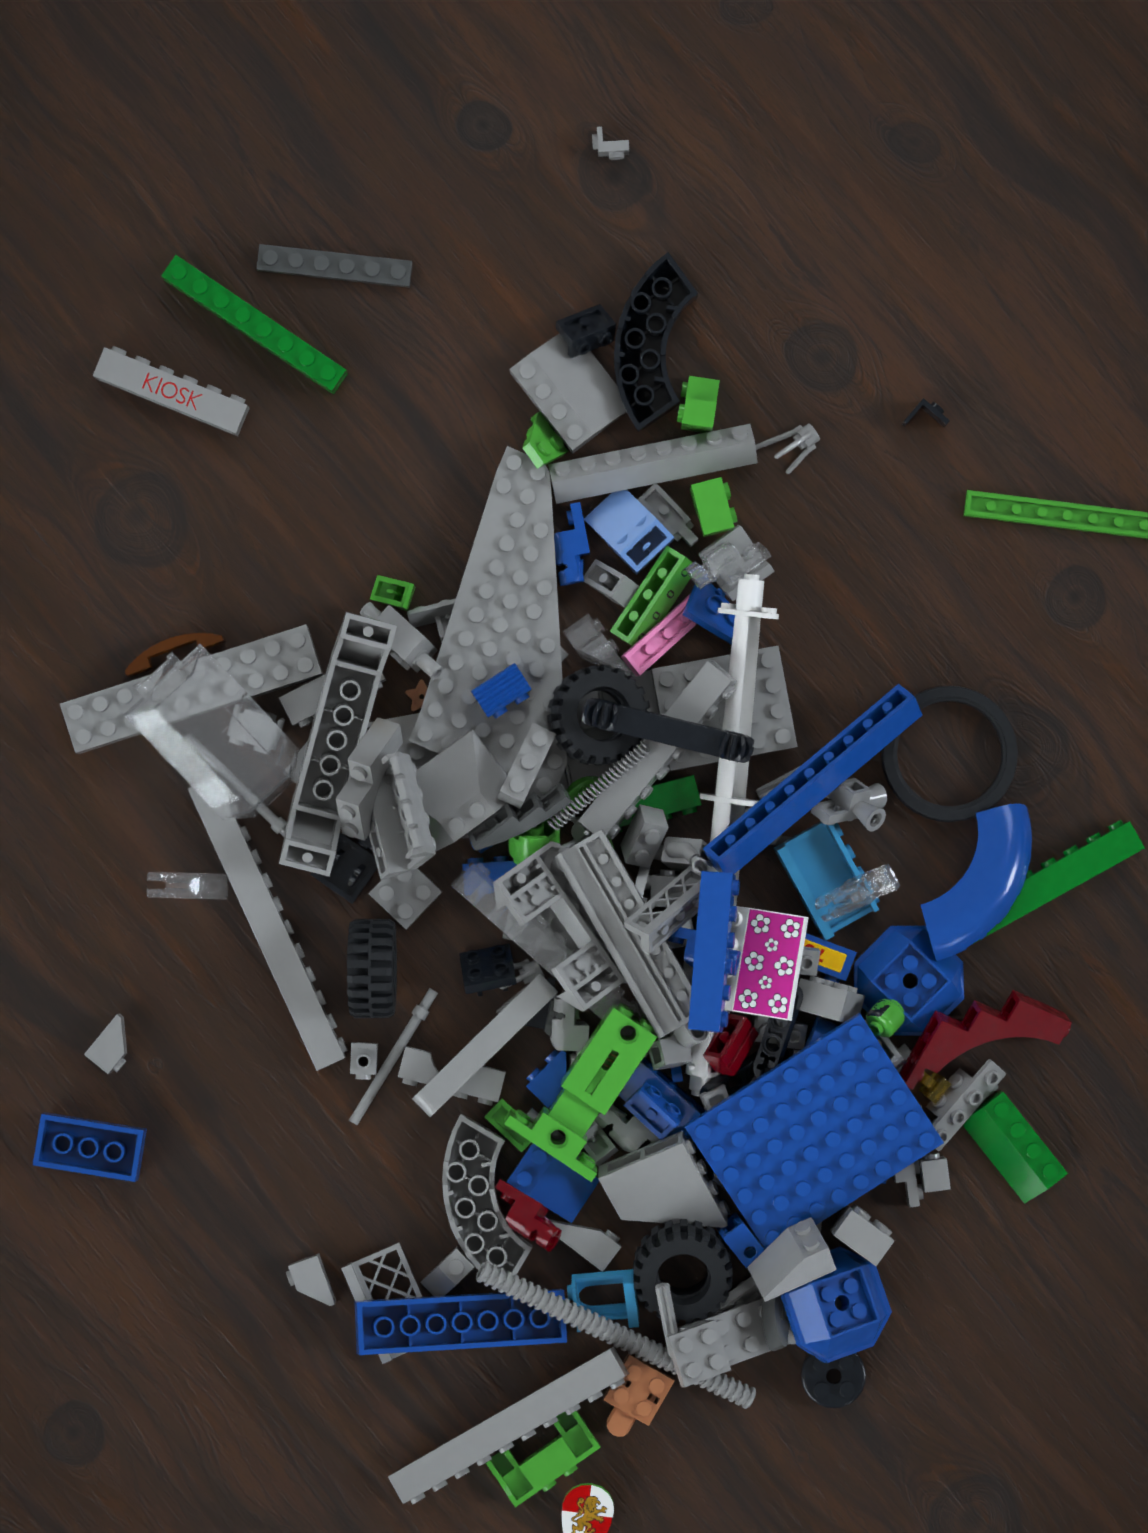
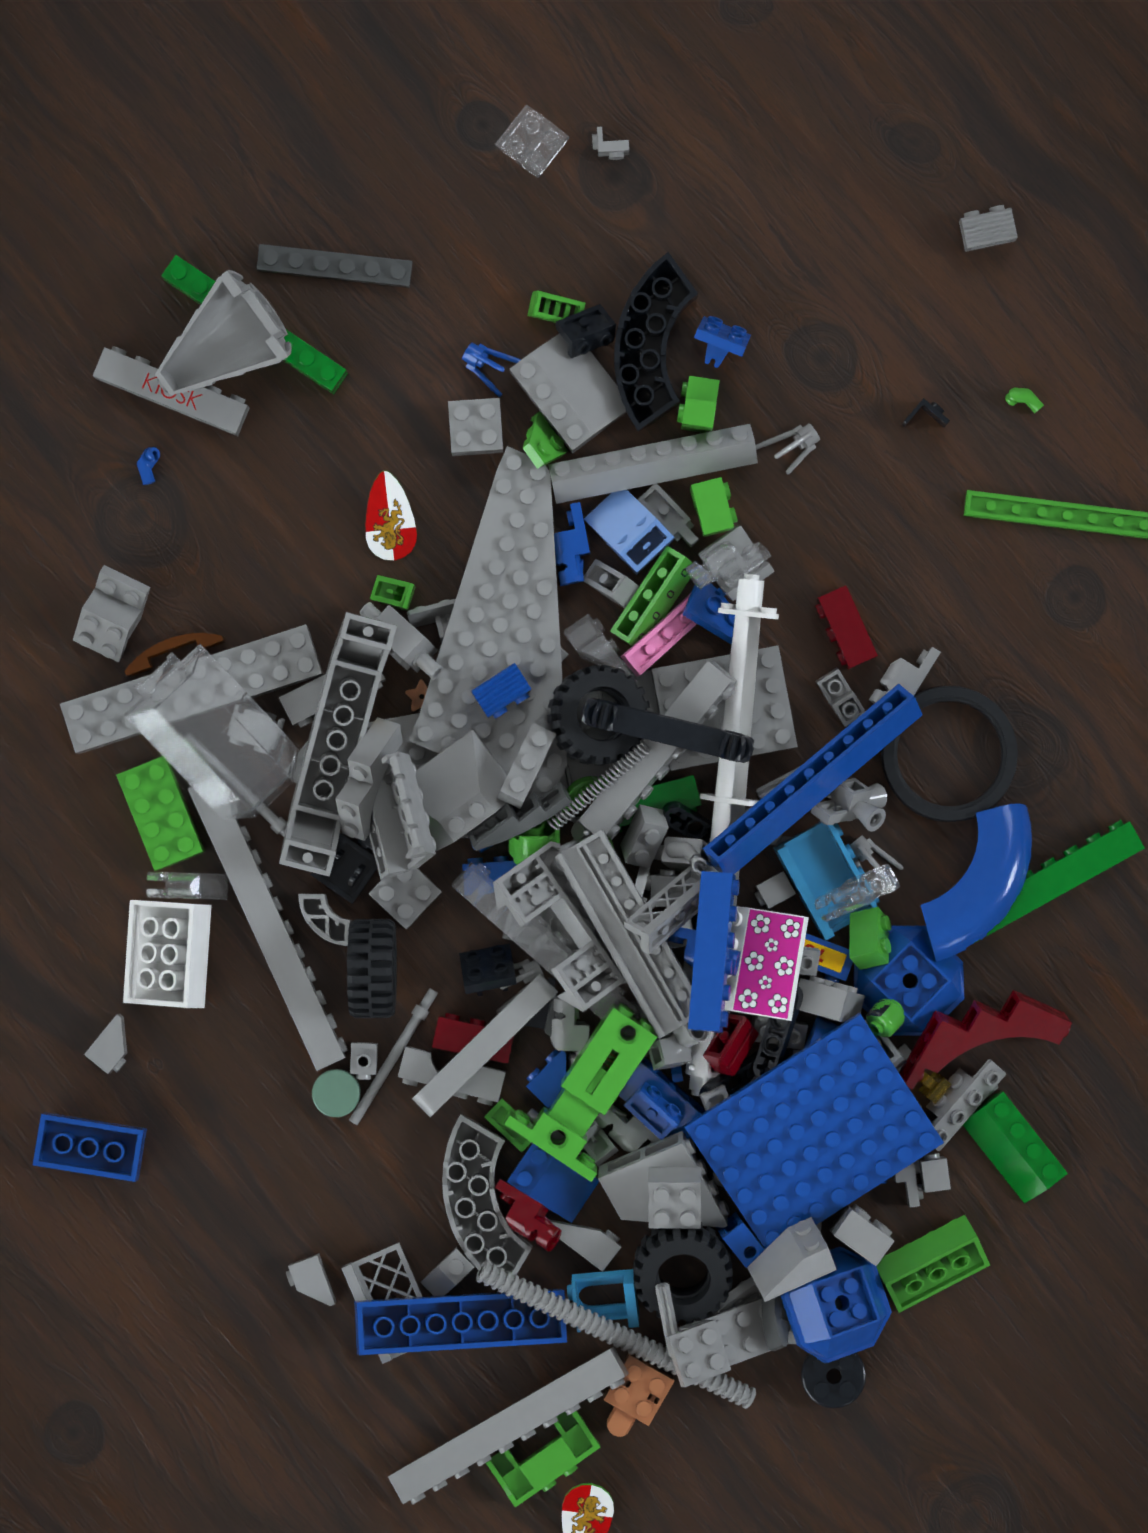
(111, 613): none -> light grey bracket
(146, 463): none -> blue arm
(160, 813): none -> bright green brick
(167, 954): none -> white slope
(224, 338): none -> light grey cone
(323, 920): none -> light grey brick
(336, 1093): none -> sand green head
(389, 519): none -> shield
(455, 1034): none -> dark red brick
(475, 426): none -> light grey brick
(477, 356): none -> blue plant
(532, 141): none -> clear slope
(535, 303): none -> bright green slope
(675, 1197): none -> light grey brick
(688, 816): none -> black beam
(721, 339): none -> blue plate
(774, 890): none -> light grey brick
(840, 696): none -> light grey slope
(845, 628): none -> dark red brick
(862, 851): none -> light grey plant
(869, 938): none -> bright green brick
(906, 674): none -> light grey plate
(932, 1263): none -> bright green slope
(987, 228): none -> light grey brick
(1024, 395): none -> bright green arm

